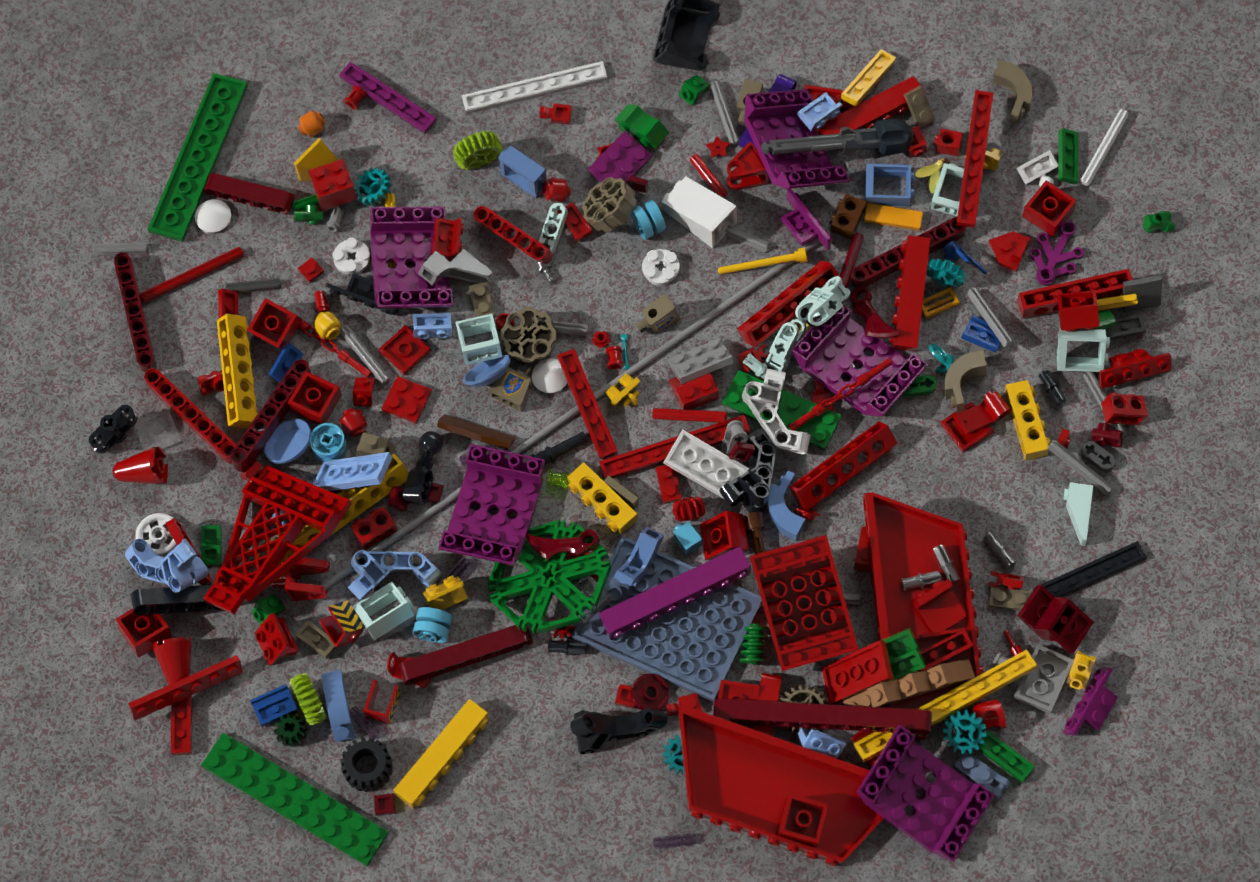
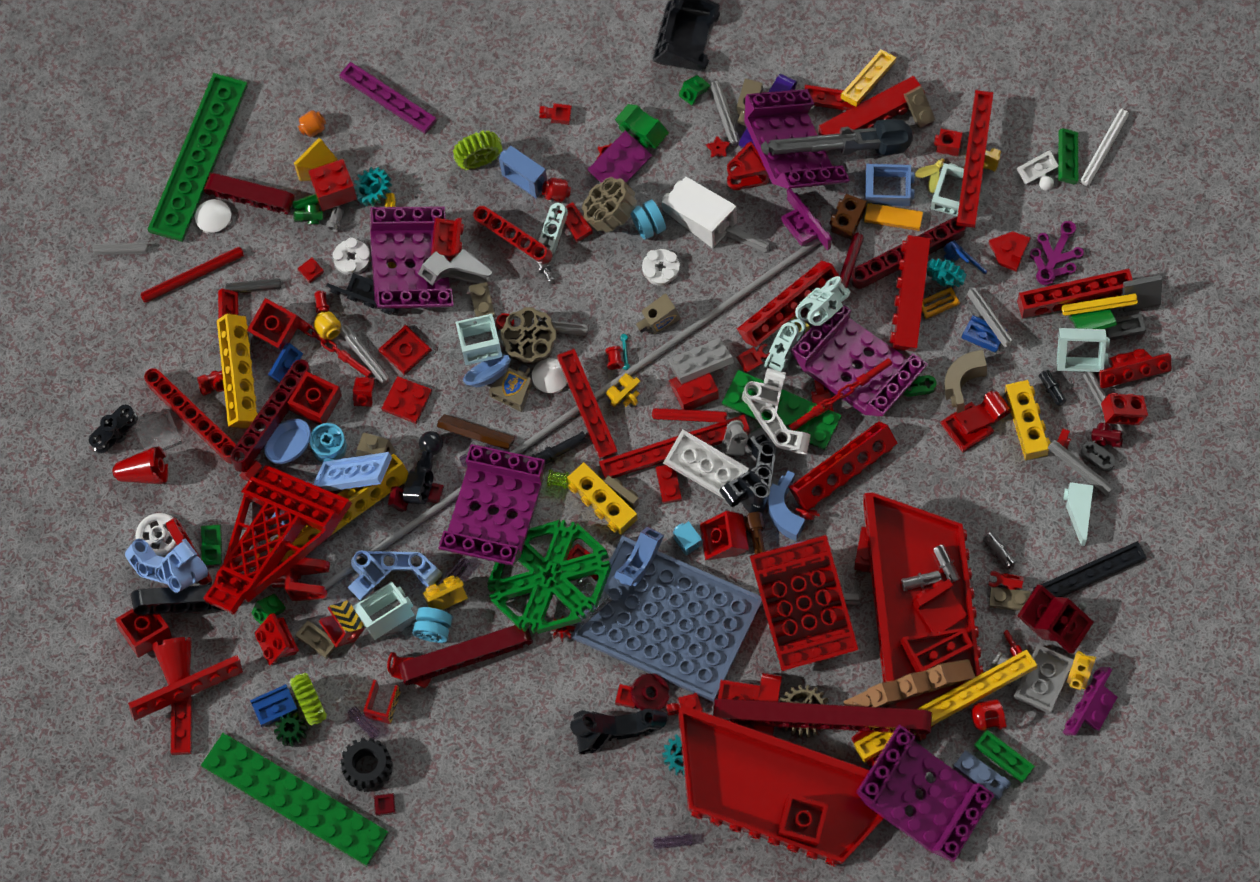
(131, 305): dark red beam -> none
(337, 705): medium blue arch -> none
(353, 422): red head -> none
(355, 97): red bush -> none
(377, 532): red brick -> none
(432, 325): light blue bracket -> none
(441, 754): yellow brick -> none
(534, 87): white tile -> none
(549, 547): dark red piece -> none
(567, 647): black axle -> none
(601, 343): red plate -> none
(638, 184): dark red tile -> none
(674, 593): magenta brick -> none
(688, 508): red gear -> none
(708, 176): red axle -> none
(741, 451): dark red tile -> none
(754, 644): green piece -> none
(755, 365): light aqua pin -> none
(798, 256): yellow piece -> none
(819, 111): light blue bracket -> none
(821, 742): light blue bracket -> none
(857, 672): red plate -> none
(874, 324): dark red piece -> none
(903, 654): green slope -> none
(919, 144): red bracket -> none
(944, 358): teal piece -> none
(971, 726): teal gear -> none
(1018, 82): dark tan arch -> none
(1049, 208): red brick -> none
(1078, 310): red brick -> none
(1158, 221): green plate -> none

